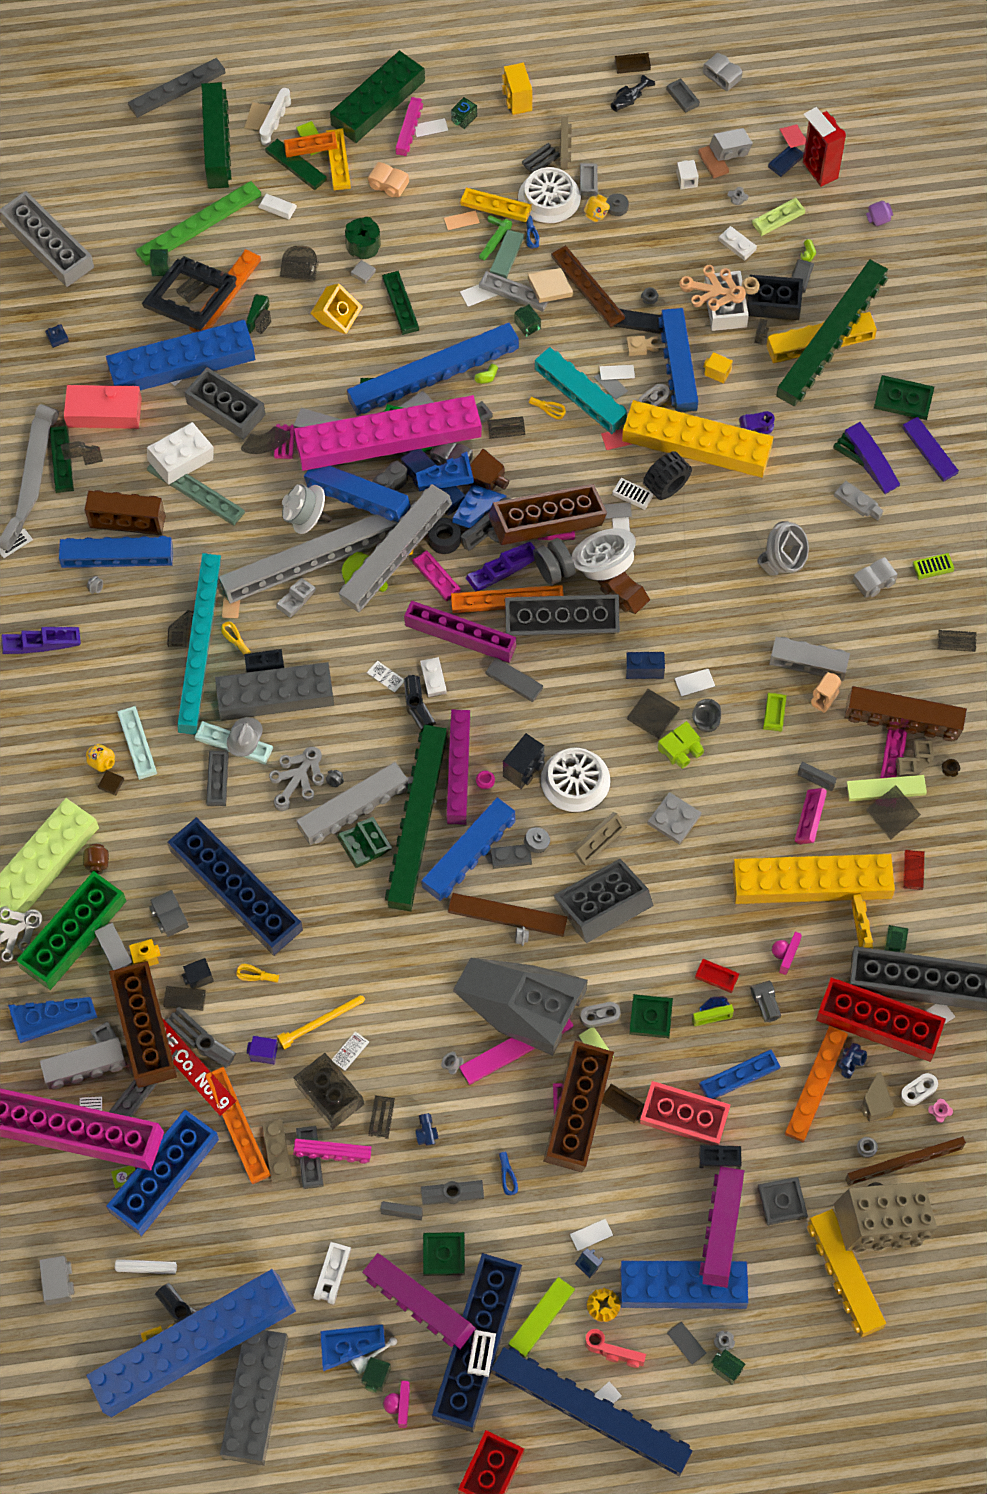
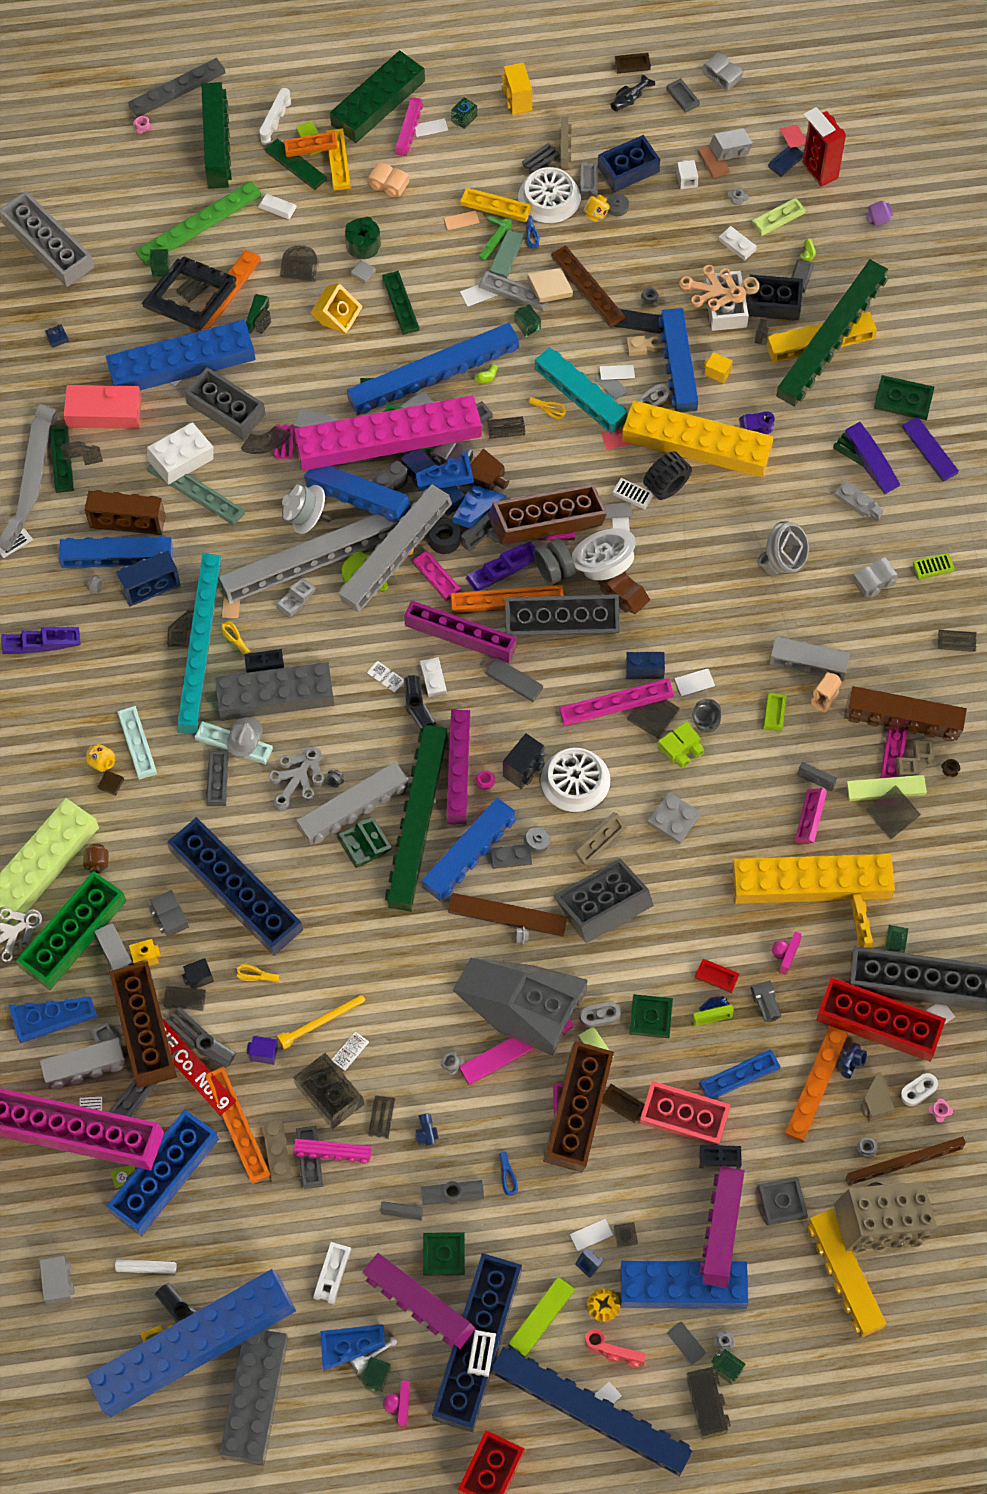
(142, 120): none -> bright pink plate
(148, 578): none -> dark blue brick
(257, 116): tan sticker -> none
(616, 702): none -> dark pink tile
(625, 1234): none -> clear smoke plate
(628, 163): none -> dark blue brick
(708, 1403): none -> clear smoke brick
(913, 869): clear red tile -> none

